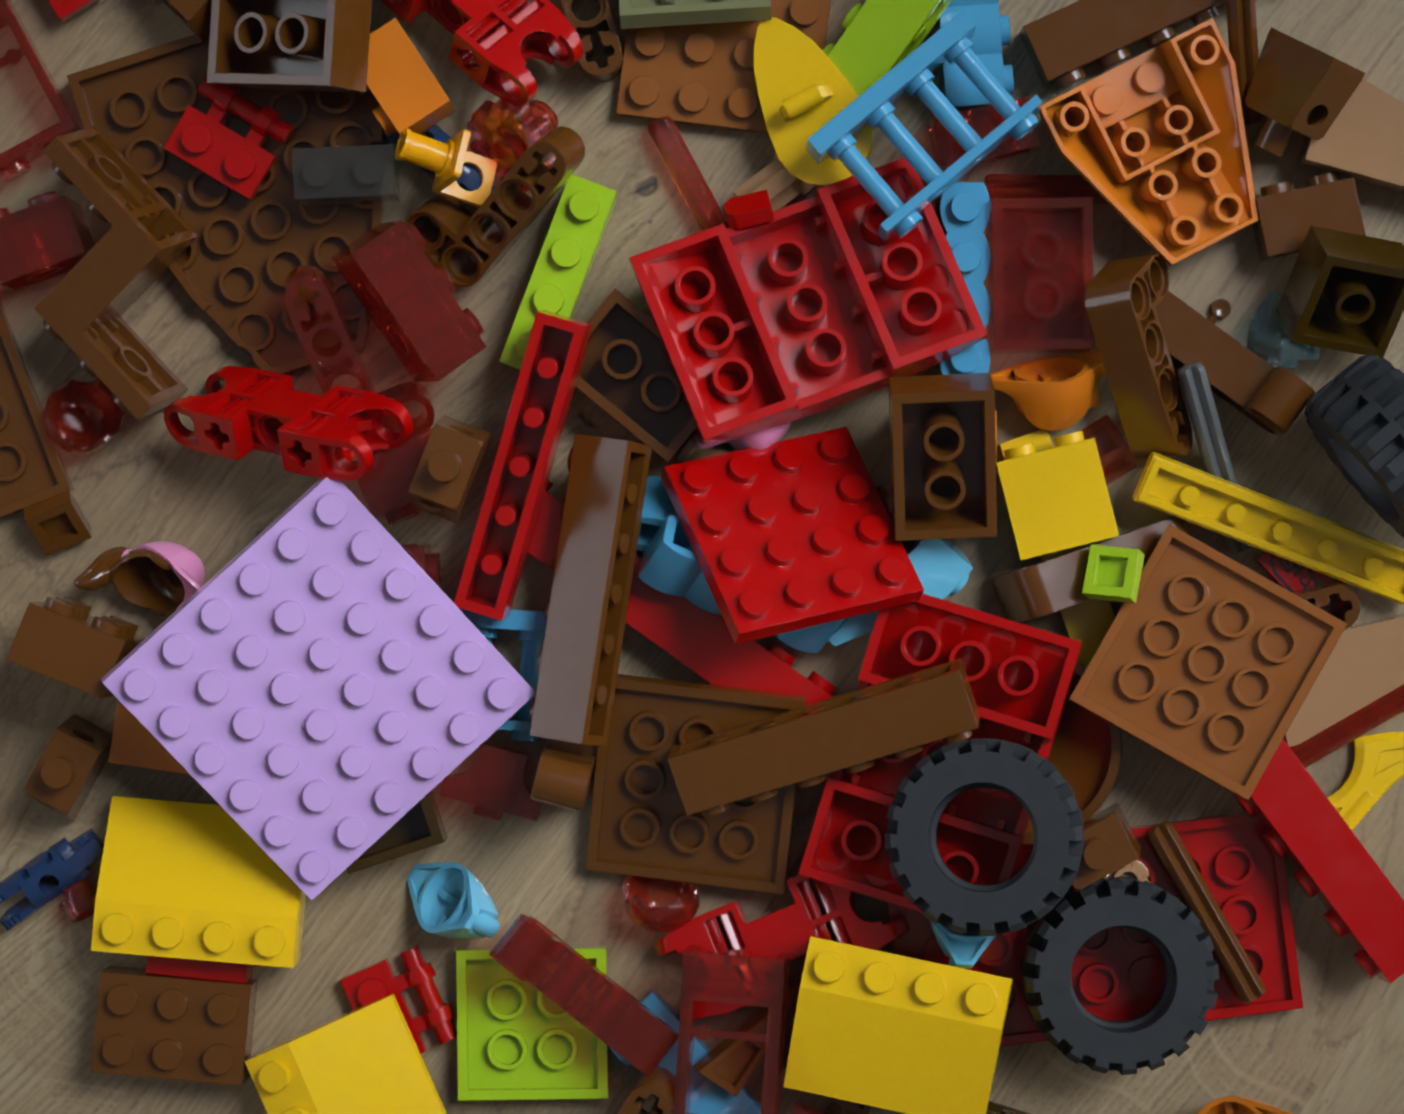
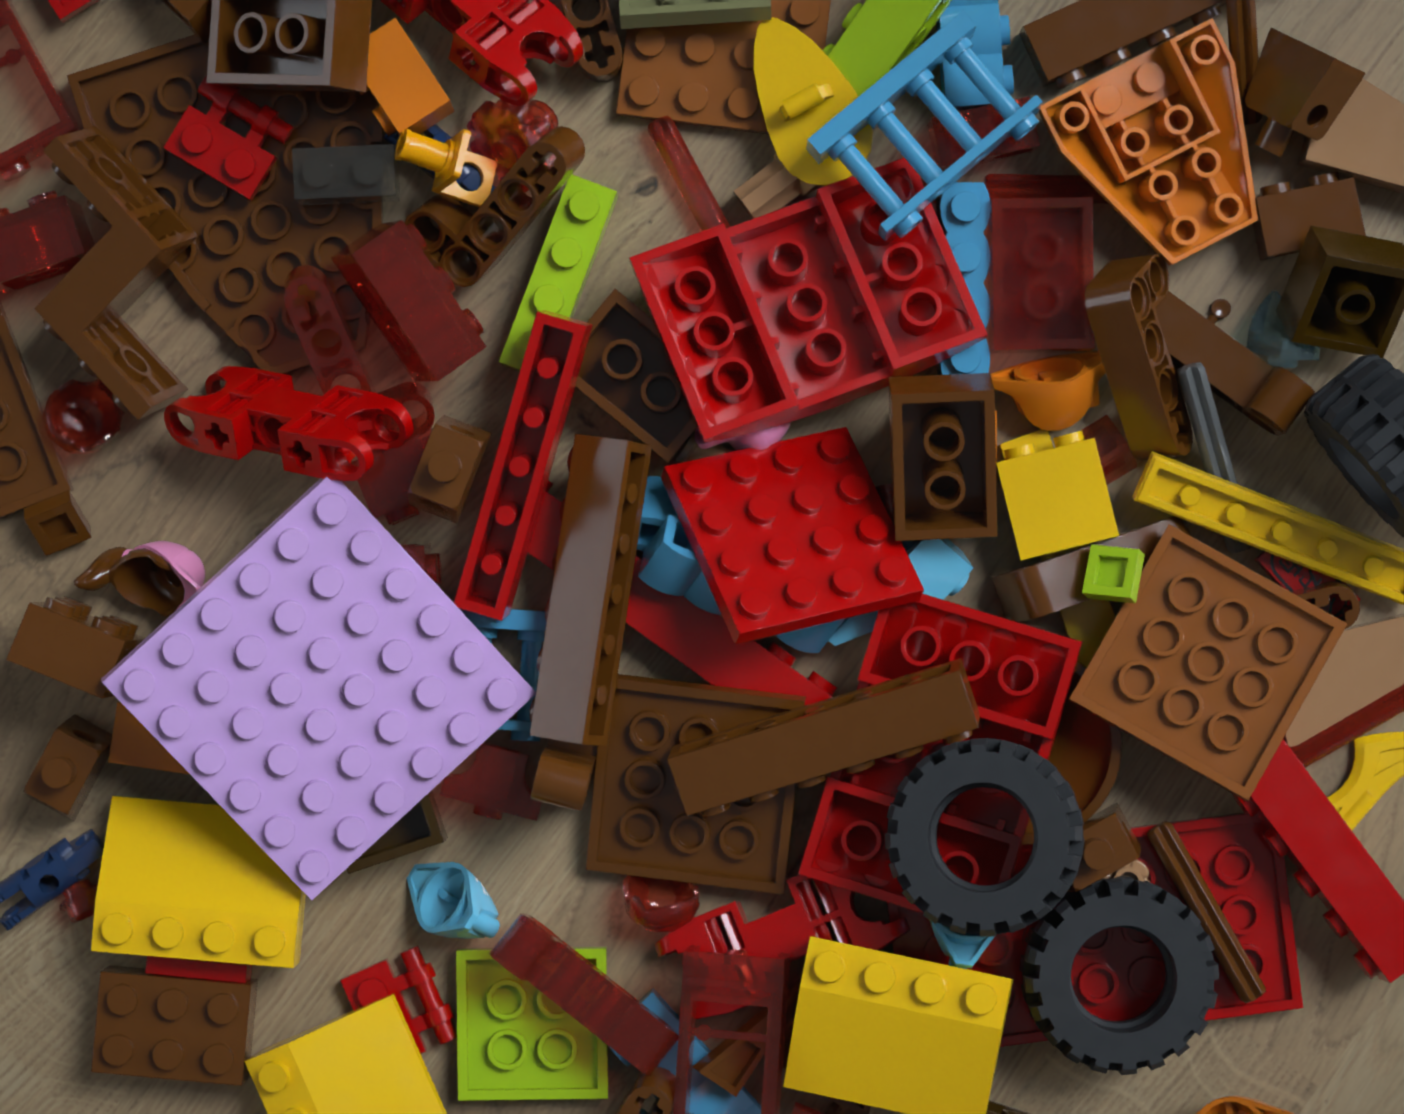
(749, 210): red piece -> none

